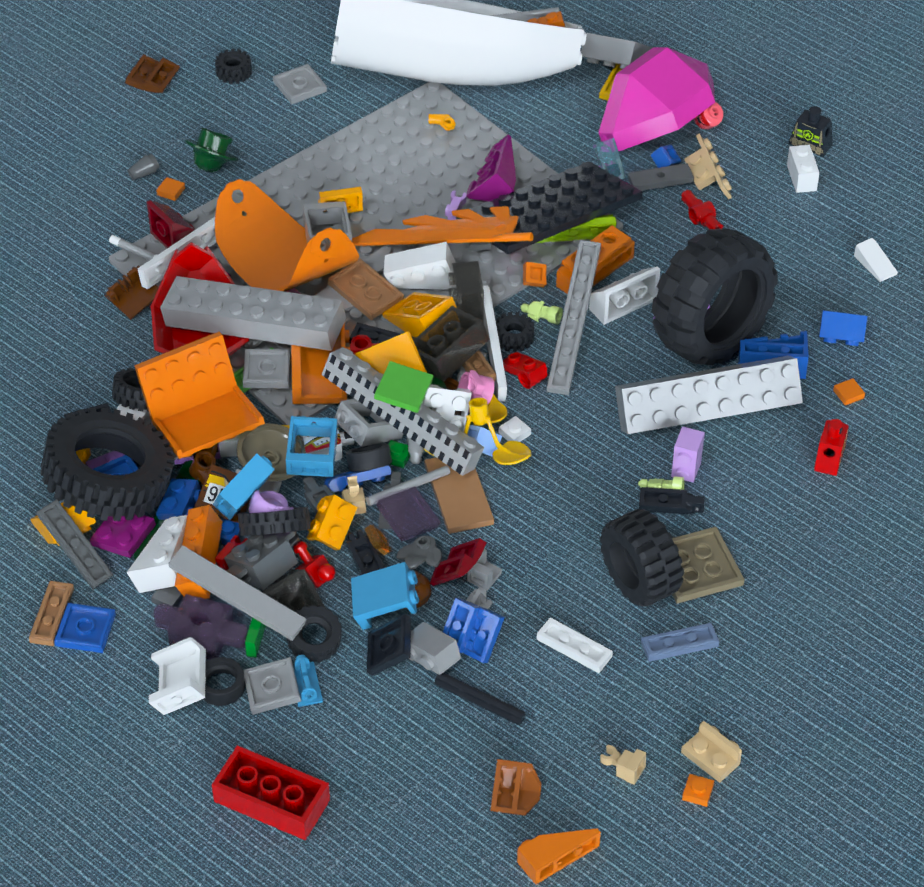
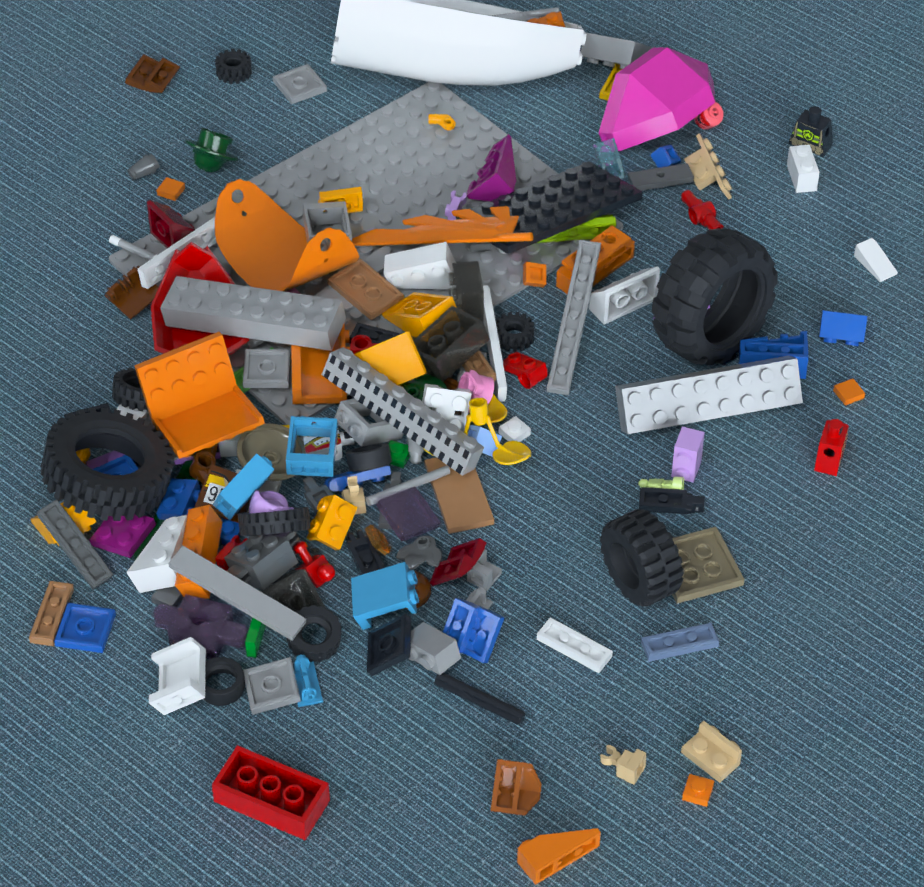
(403, 387): bright green tile -> none
(538, 310): yellowish green piece -> none

